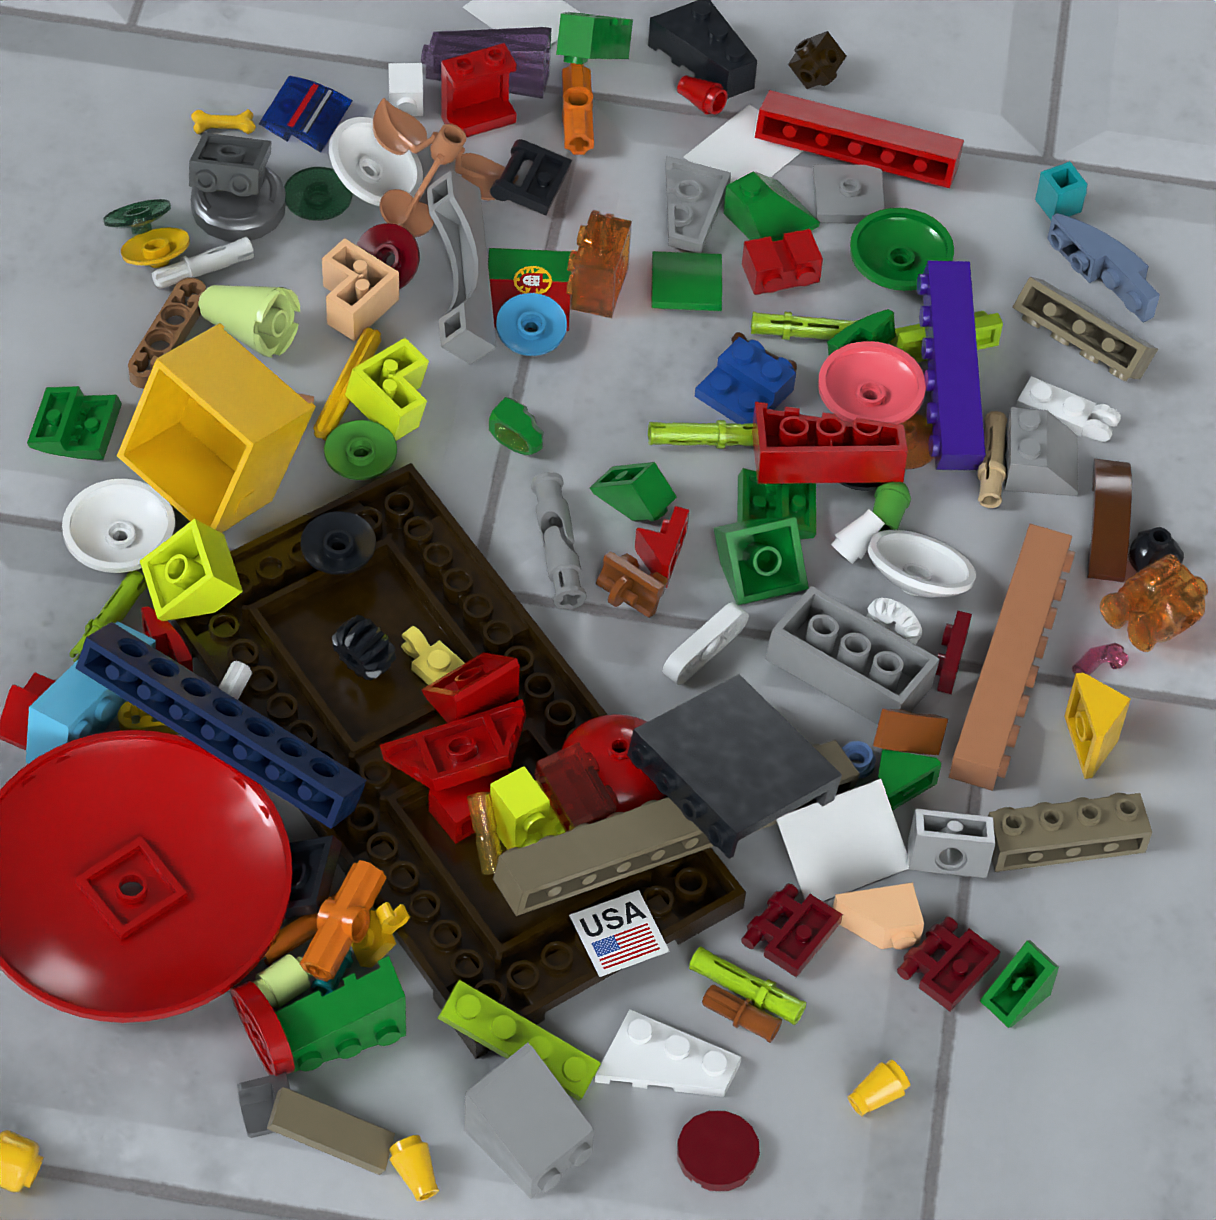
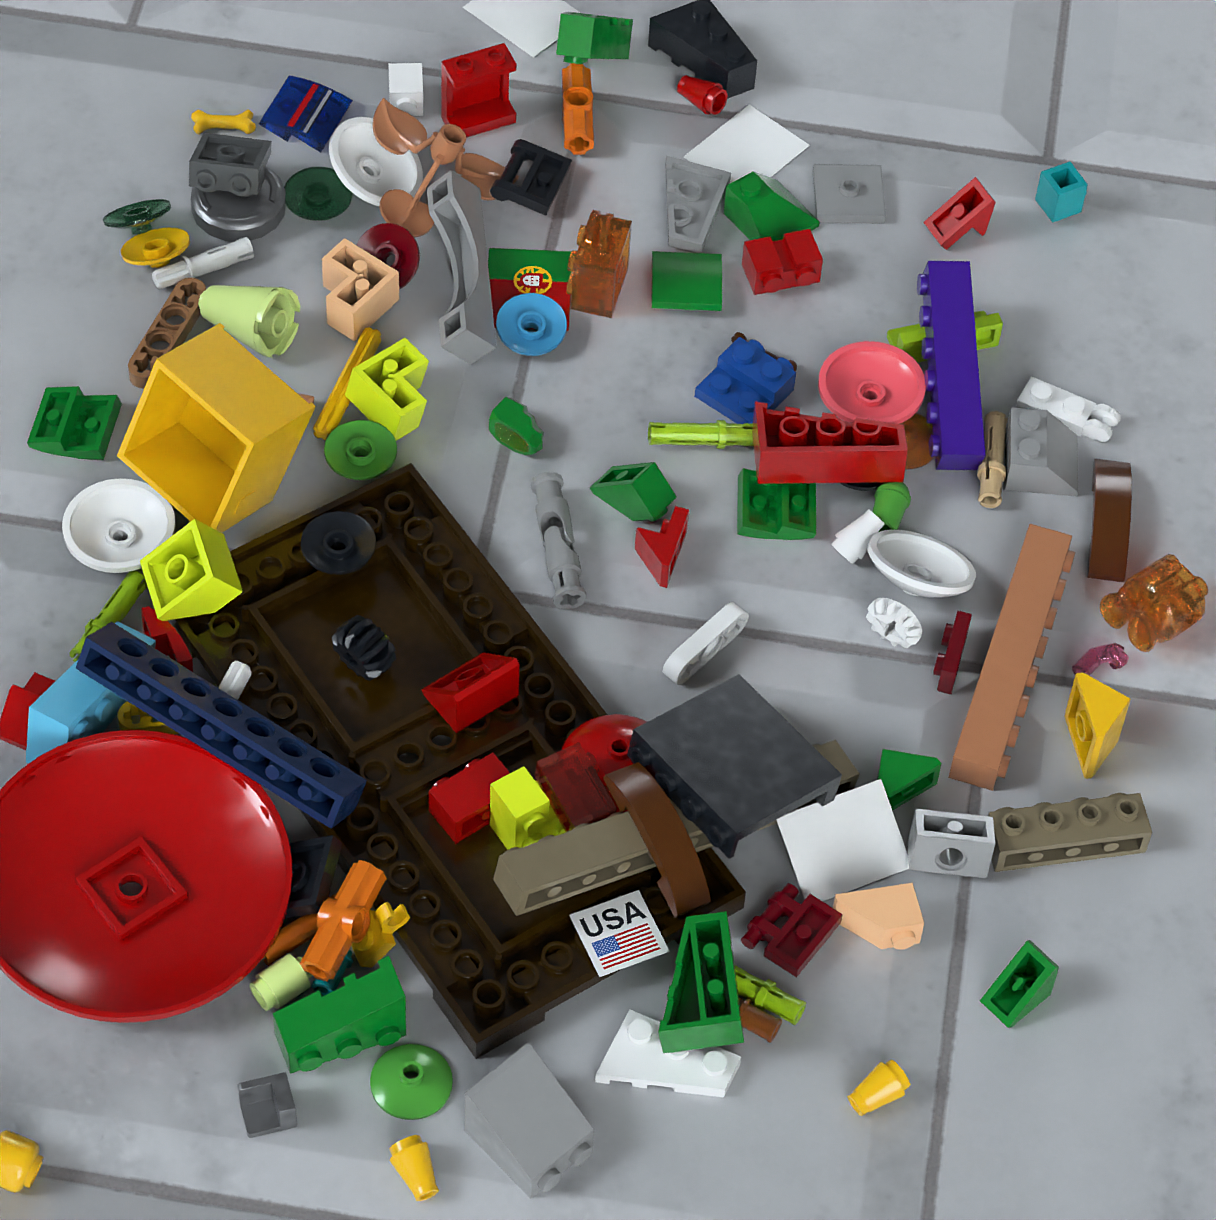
(263, 1028): red piece -> none
(331, 1131): dark tan tile -> none
(411, 1097): none -> bright green dish
(430, 661): light yellow plate -> none
(460, 748): red wing -> none
(485, 828): clear yellow piece -> none
(508, 1032): lime plate -> none
(527, 46): clear purple slope -> none
(630, 584): dark orange hips -> none
(664, 836): none -> reddish brown slope
(704, 989): none -> green wedge
(718, 1150): dark red tile -> none
(761, 558): green slope -> none
(796, 326): lime pin -> none
(817, 60): dark brown brick -> none
(850, 656): light grey brick -> none
(859, 138): red brick -> none
(862, 752): medium blue plate -> none
(875, 327): green slope -> none
(896, 245): green dish -> none
(910, 732): dark orange slope -> none
(957, 970): dark red plate -> none
(966, 209): none -> red slope
(1084, 328): dark tan brick -> none
(1101, 256): sand blue slope -> none
(1147, 549): black piece -> none

